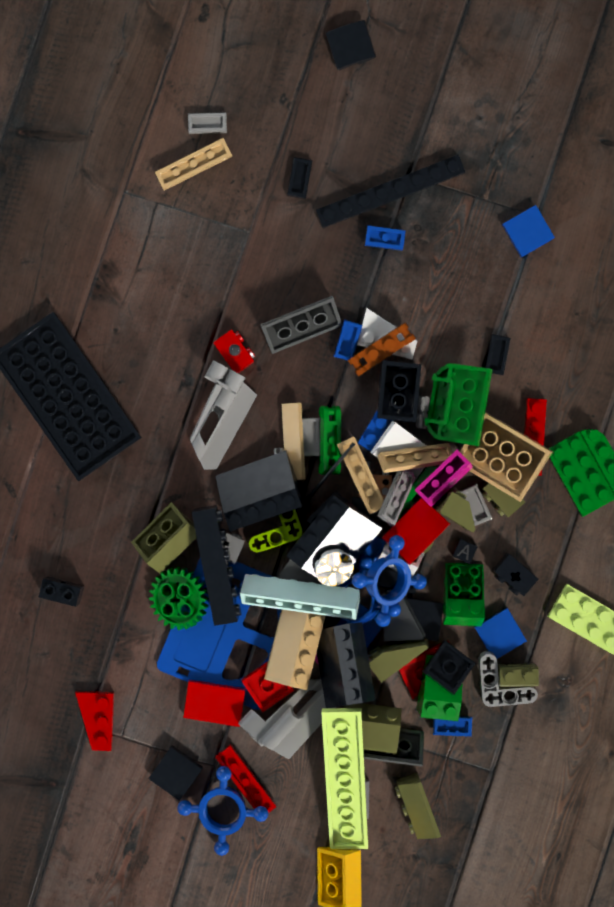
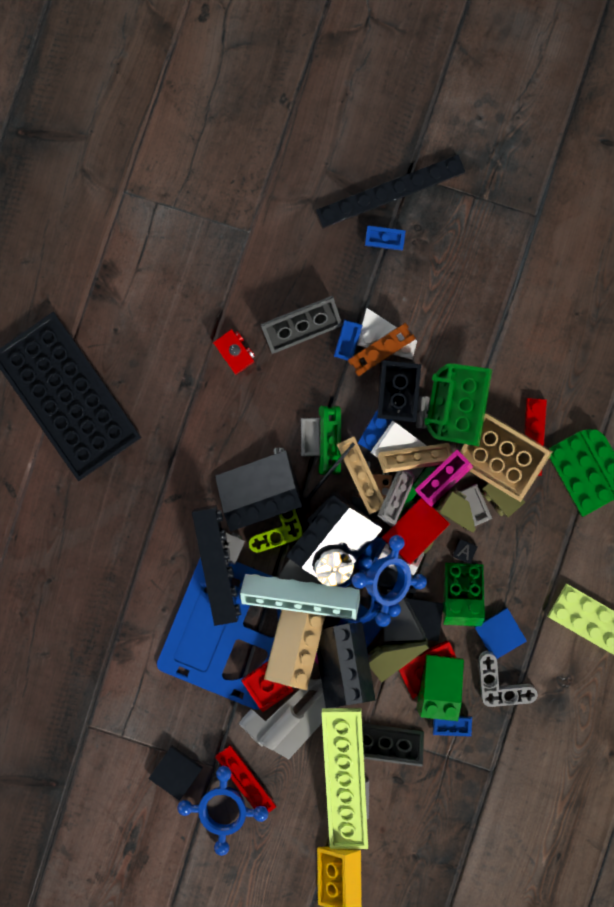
(61, 591): black brick -> none
(97, 714): red wing -> none
(165, 538): olive slope -> none
(178, 598): green gear -> none
(193, 164): tan plate -> none
(207, 123): light grey tile -> none
(214, 703): red tile -> none
(231, 402): light grey panel -> none
(294, 437): tan tile -> none
(299, 178): black tile -> none
(351, 44): black slope -> none
(380, 727): olive slope -> none
(417, 807): olive slope -> none
(448, 667): black tile -> none
(497, 354): black tile -> none
(518, 675): olive brick -> none
(525, 578): black brick -> none
(528, 231): blue tile -> none

